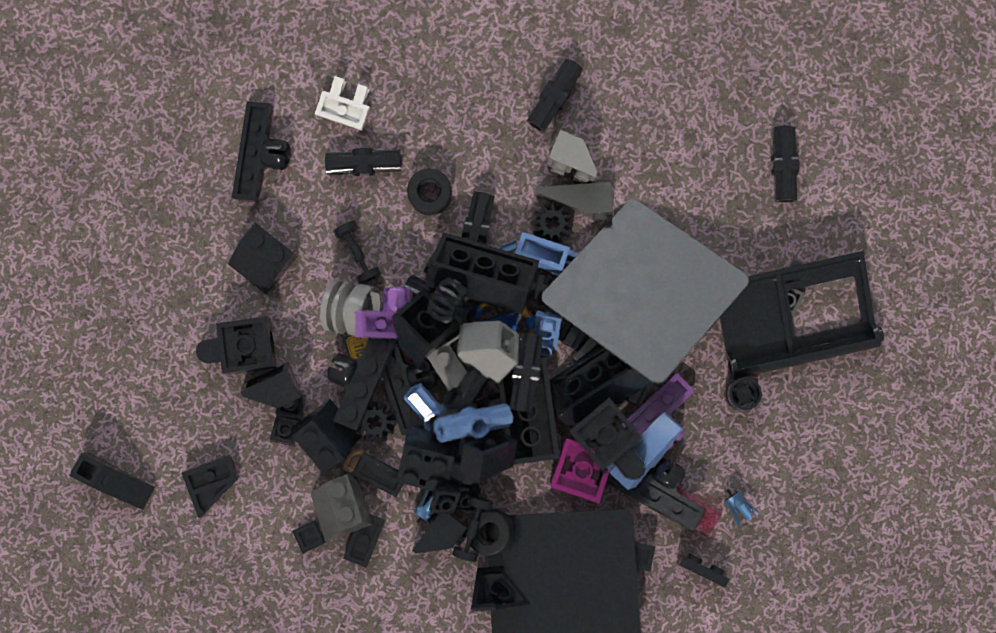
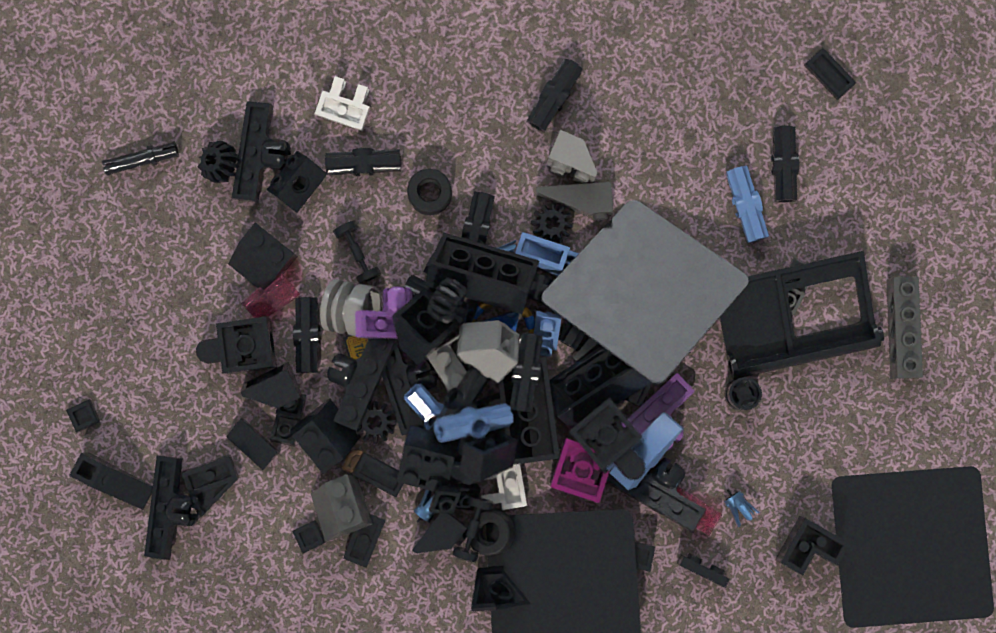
(83, 415): none -> black tile
(151, 155): none -> black pin
(167, 508): none -> black plate
(218, 162): none -> black gear
(252, 443): none -> black slope
(272, 299): none -> clear pink slope
(306, 334): none -> black piece
(308, 180): none -> black brick
(510, 489): none -> white plate
(747, 204): none -> medium blue piece
(806, 541): none -> black brick
(830, 73): none -> black tile
(904, 328): none -> dark grey brick
(913, 547): none -> black piece

